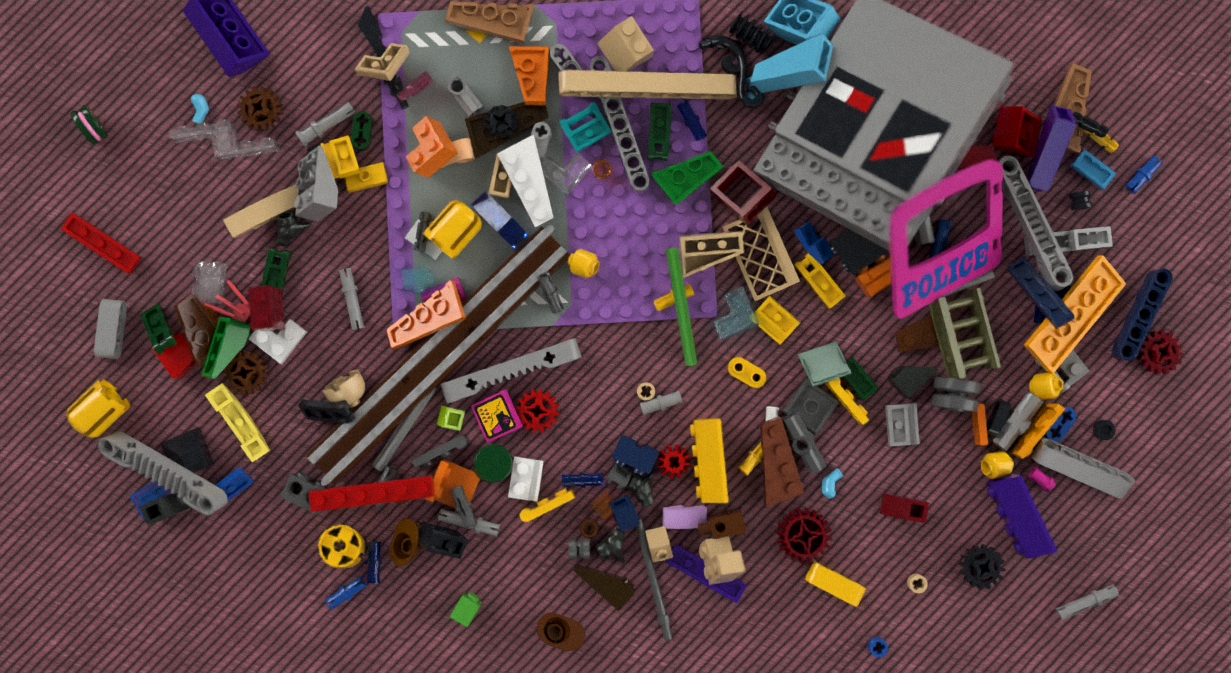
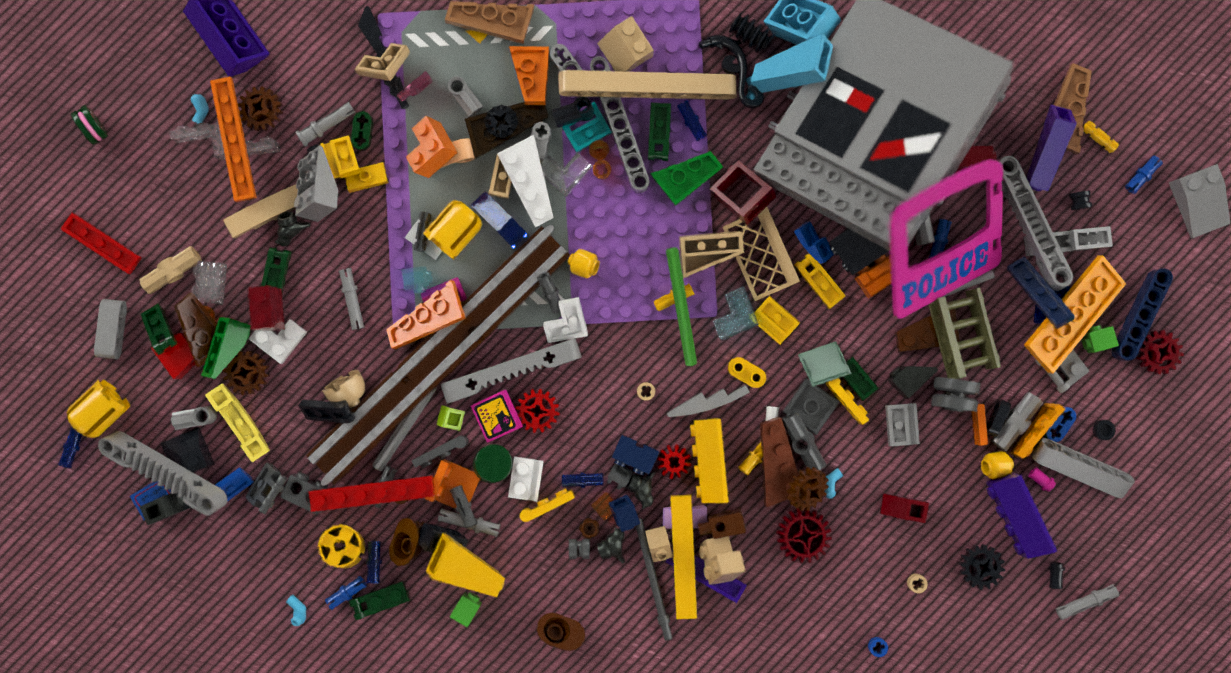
(70, 447): none -> clear blue pin
(170, 270): none -> tan piece
(193, 417): none -> light grey piece
(233, 139): none -> orange plate
(240, 311): coral plant -> none
(266, 488): none -> dark grey plate
(299, 612): none -> medium azure arm
(380, 600): none -> dark green plate
(462, 568): none -> yellow slope
(570, 326): none -> white plate
(571, 112): none -> black piece
(601, 153): none -> clear orange plate
(608, 585): dark brown slope -> none
(660, 402): light grey pin -> none
(683, 557): none -> yellow tile
(700, 404): none -> light grey slope
(807, 489): none -> reddish brown gear
(835, 584): yellow beam -> none
(1016, 131): red slope -> none
(1046, 385): yellow head -> none
(1056, 575): none -> black pin
(1090, 125): black axle -> none
(1092, 169): dark azure plate -> none
(1099, 339): none -> bright green brick
(1202, 200): none -> light grey slope

